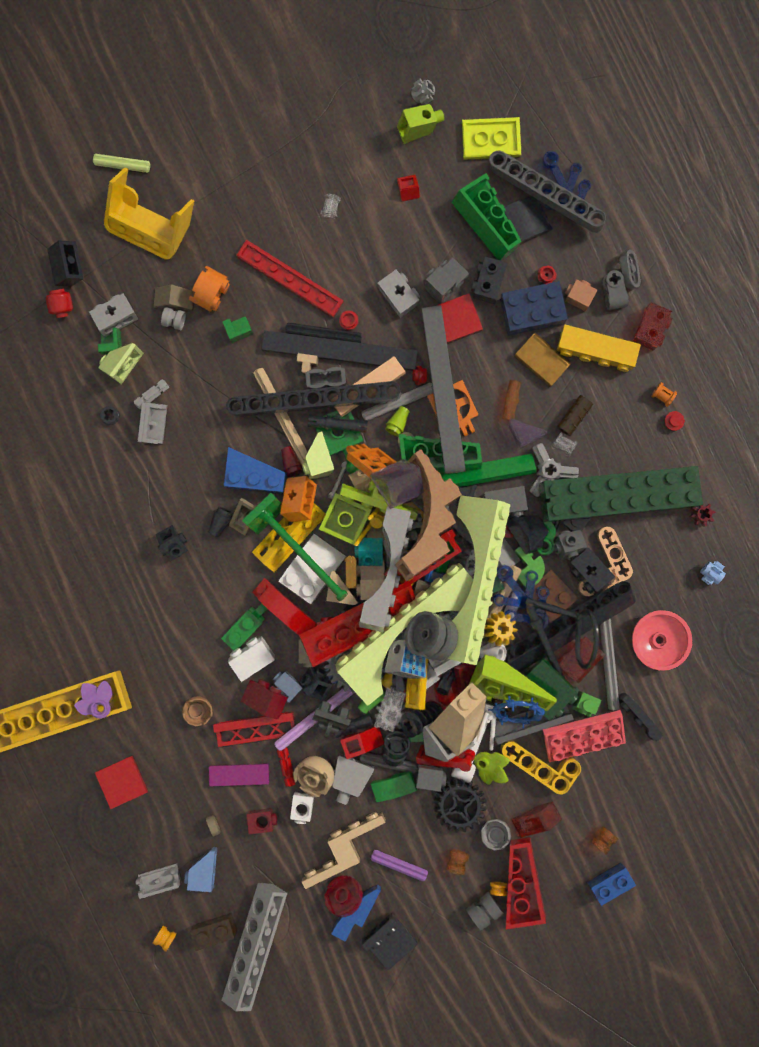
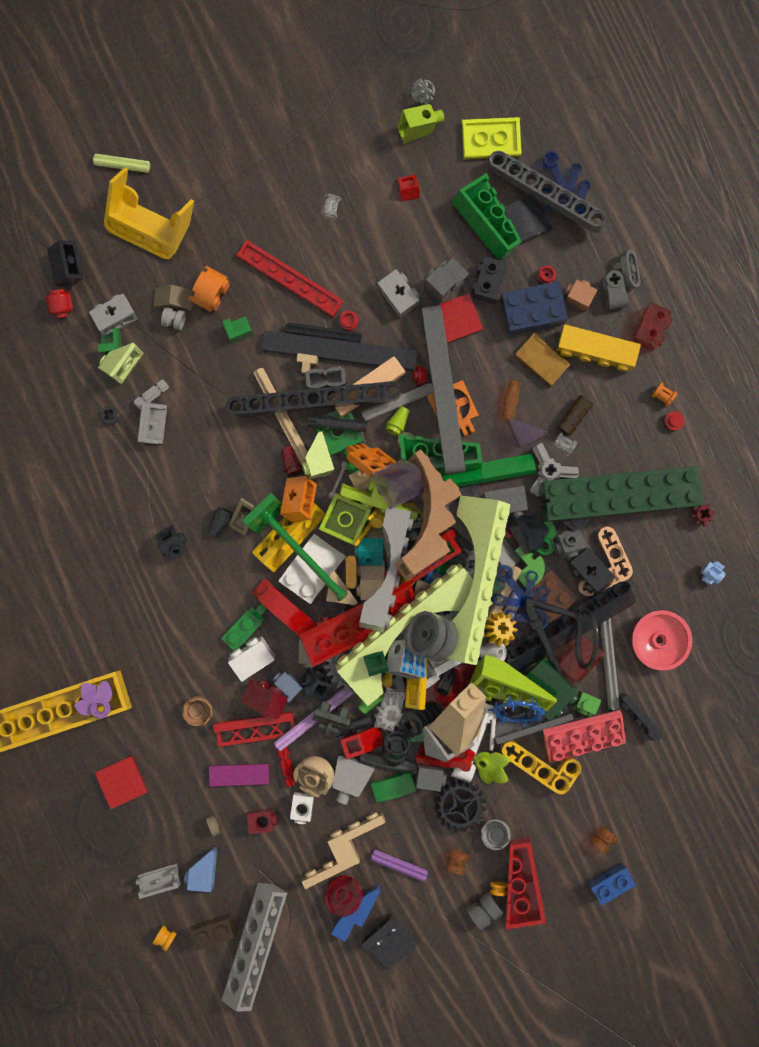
(252, 475): blue wedge -> none
(376, 663): none -> dark green tile
(537, 820): clear red slope -> none

